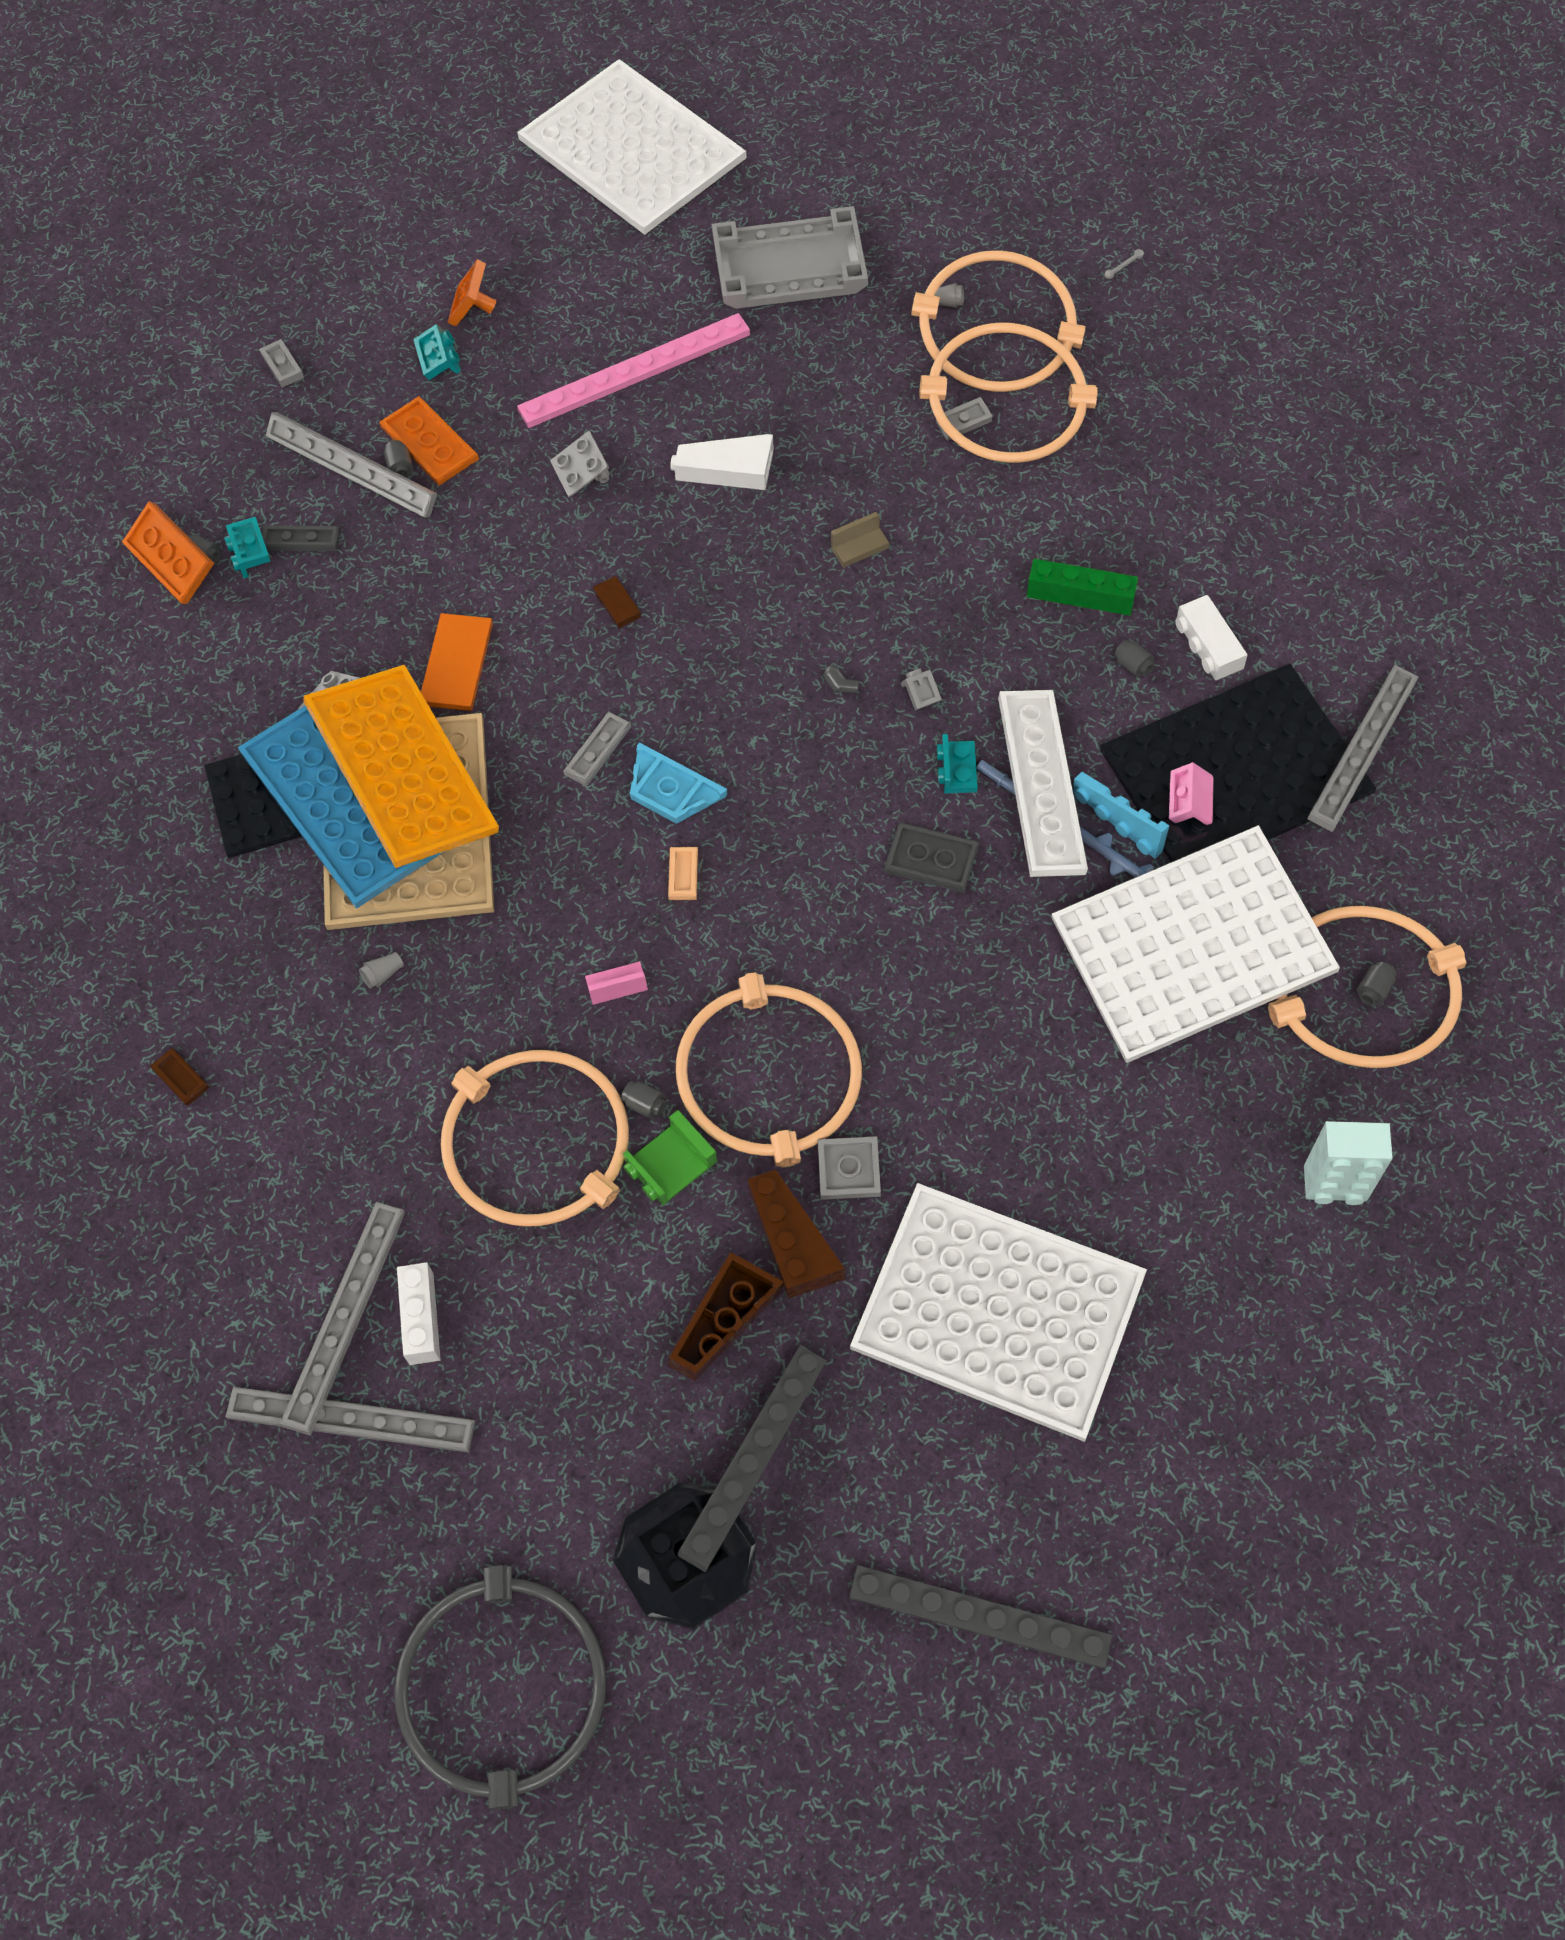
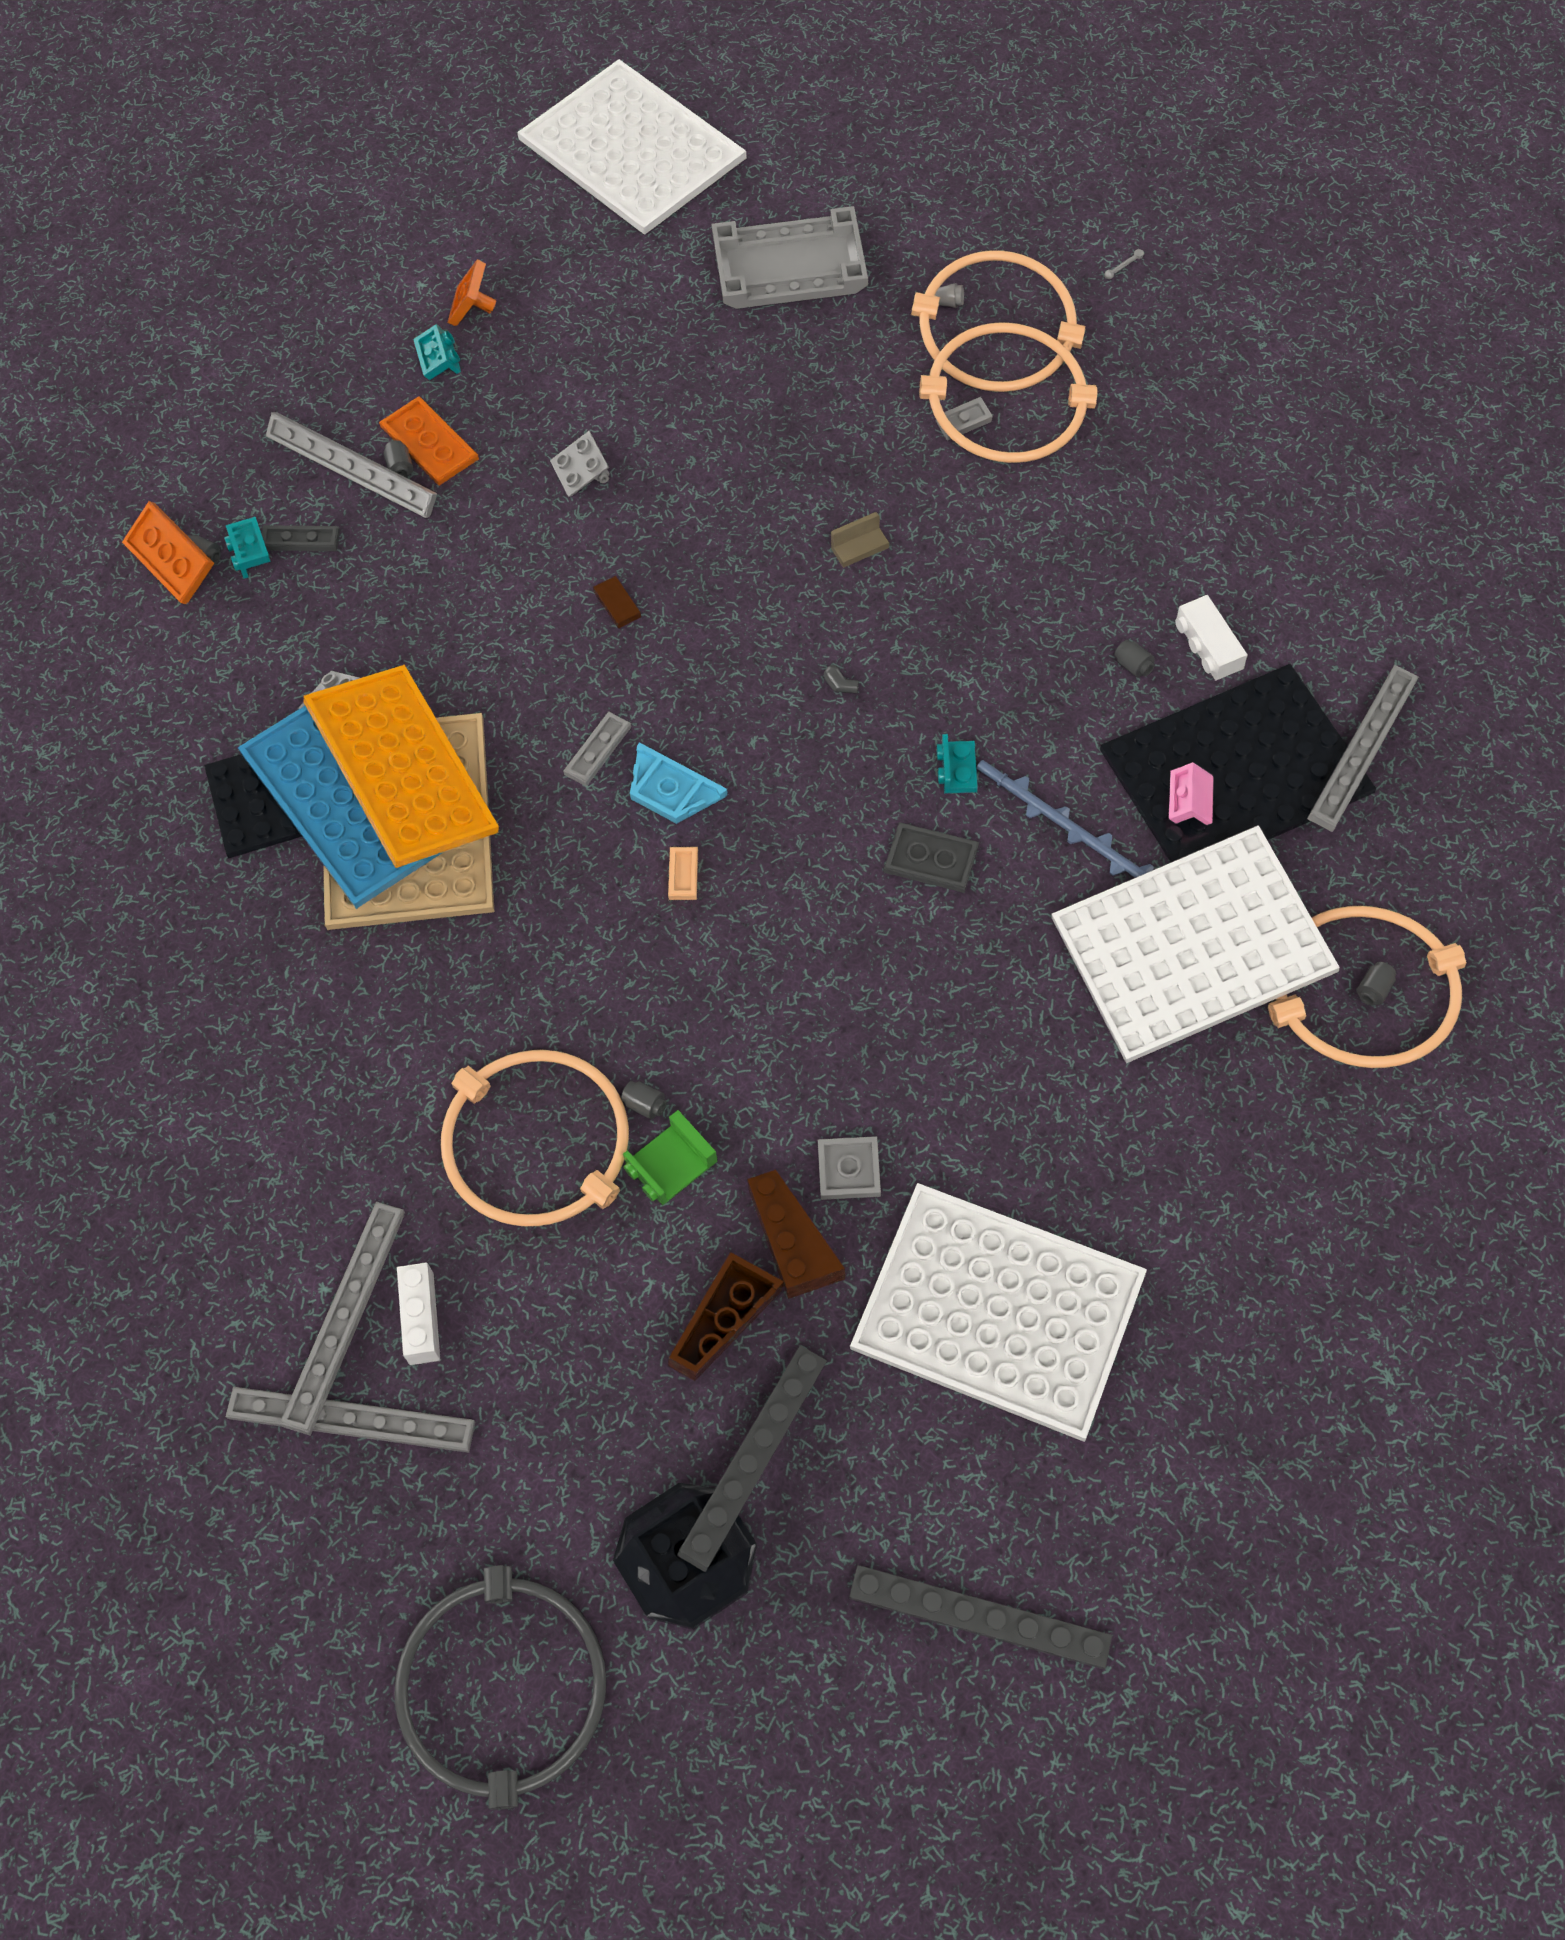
(179, 1077): reddish brown tile -> none
(281, 363): light grey plate -> none
(379, 970): light grey cone -> none
(456, 661): orange tile -> none
(616, 983): bright pink panel -> none
(633, 370): bright pink plate -> none
(726, 462): white slope -> none
(784, 1143): light nougat piece -> none
(921, 688): light grey bracket -> none
(1042, 784): white plate -> none
(1082, 587): green brick -> none
(1128, 823): medium azure wing -> none
(1347, 1162): light aqua brick -> none

